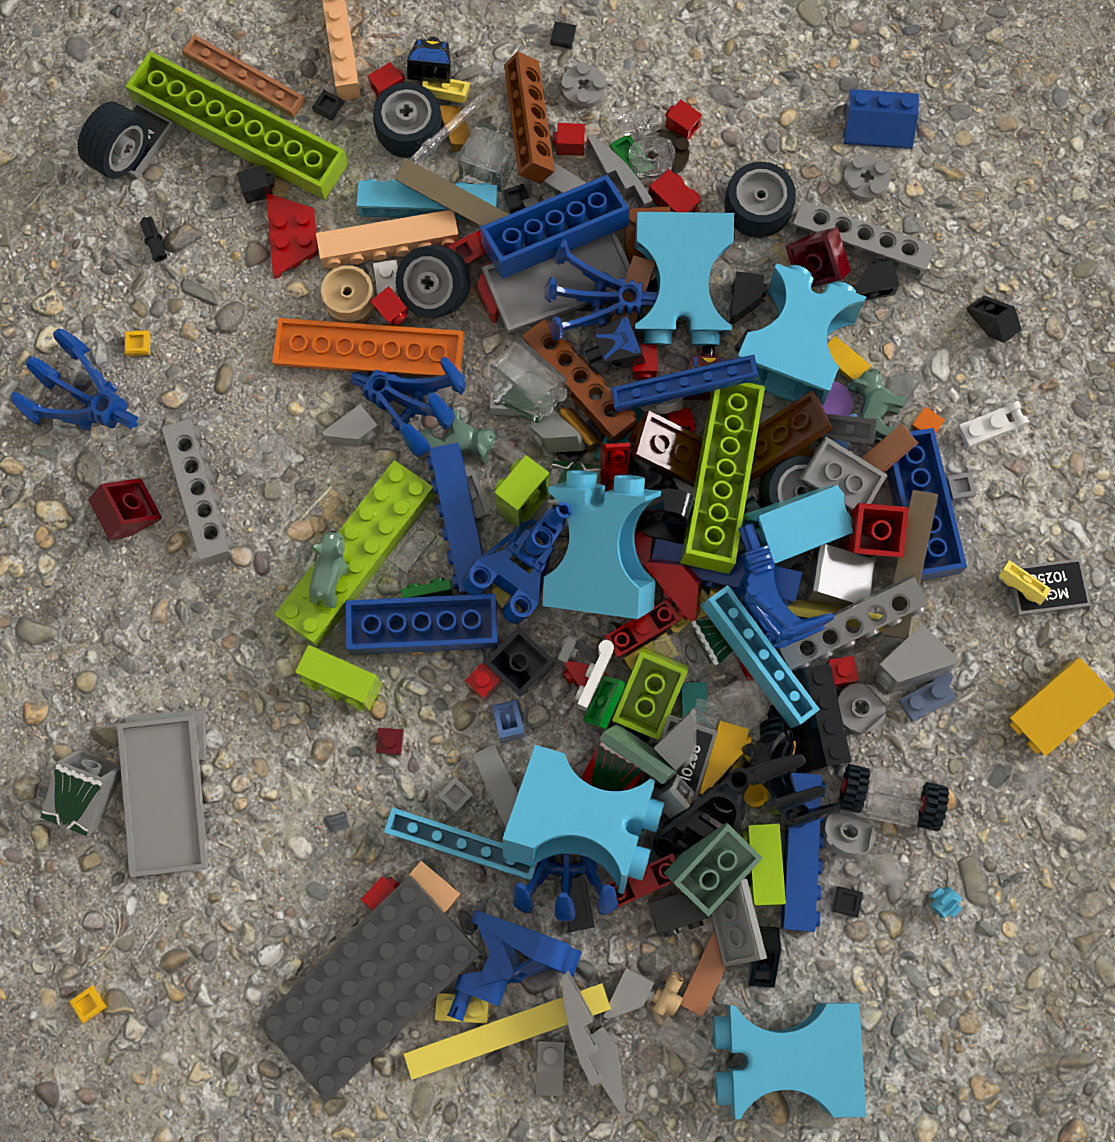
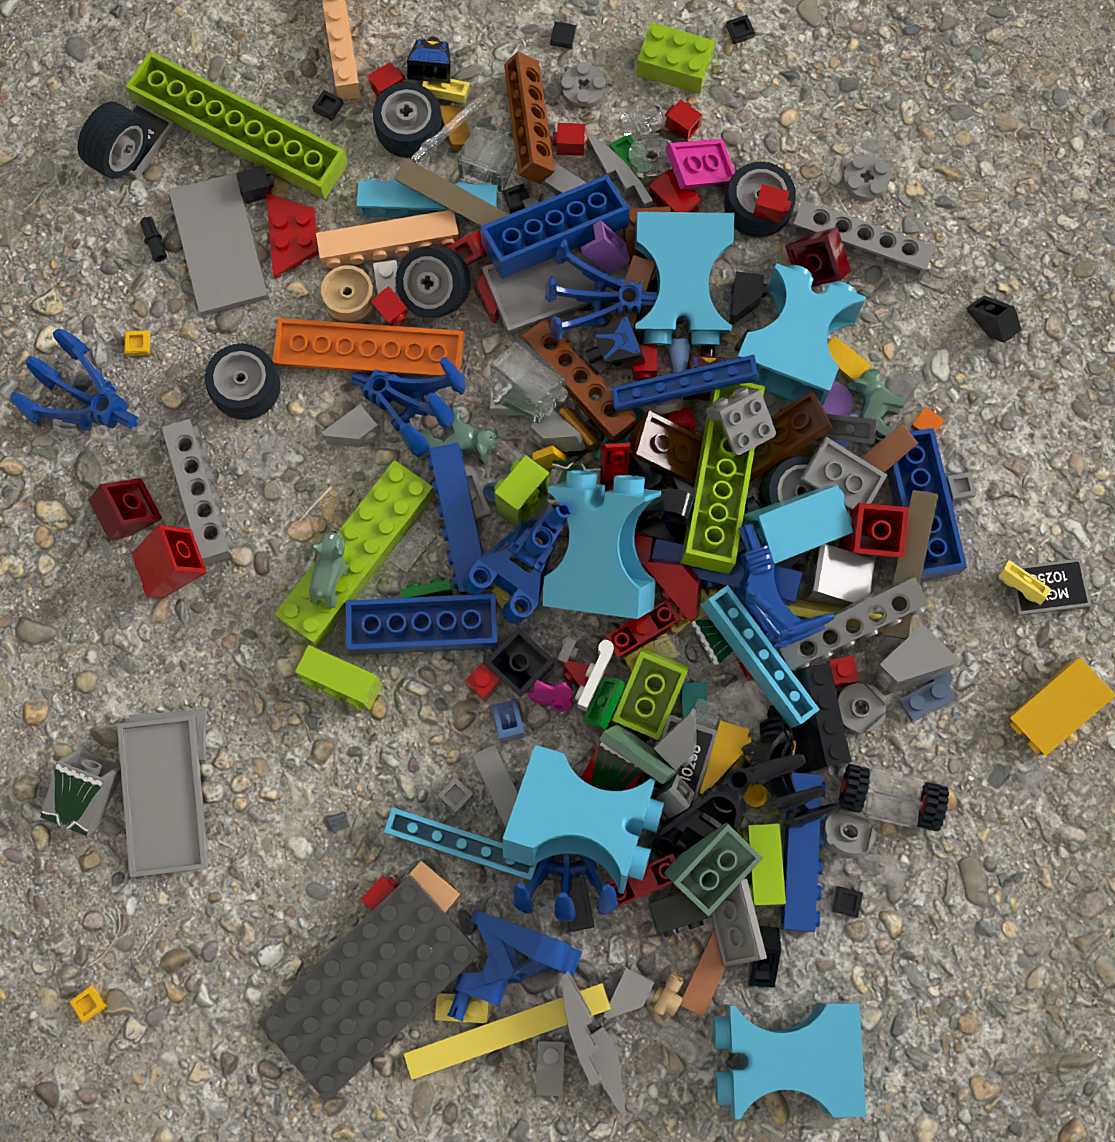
(168, 561): none -> red slope
(218, 244): none -> light grey tile
(242, 381): none -> wheel
(243, 76): nougat tile -> none
(389, 741): dark red plate -> none
(488, 491): none -> medium blue hinge
(546, 456): none -> yellow tile
(557, 697): none -> dark pink plate
(607, 249): none -> medium lavender panel
(675, 57): none -> lime brick
(679, 354): none -> light blue cone
(700, 163): none -> dark pink plate
(740, 29): none -> black tile
(743, 419): none -> light grey bracket
(772, 203): none -> red brick
(878, 280): black slope -> none
(881, 118): blue slope -> none
(945, 902): medium azure gear -> none
(992, 425): white plate -> none

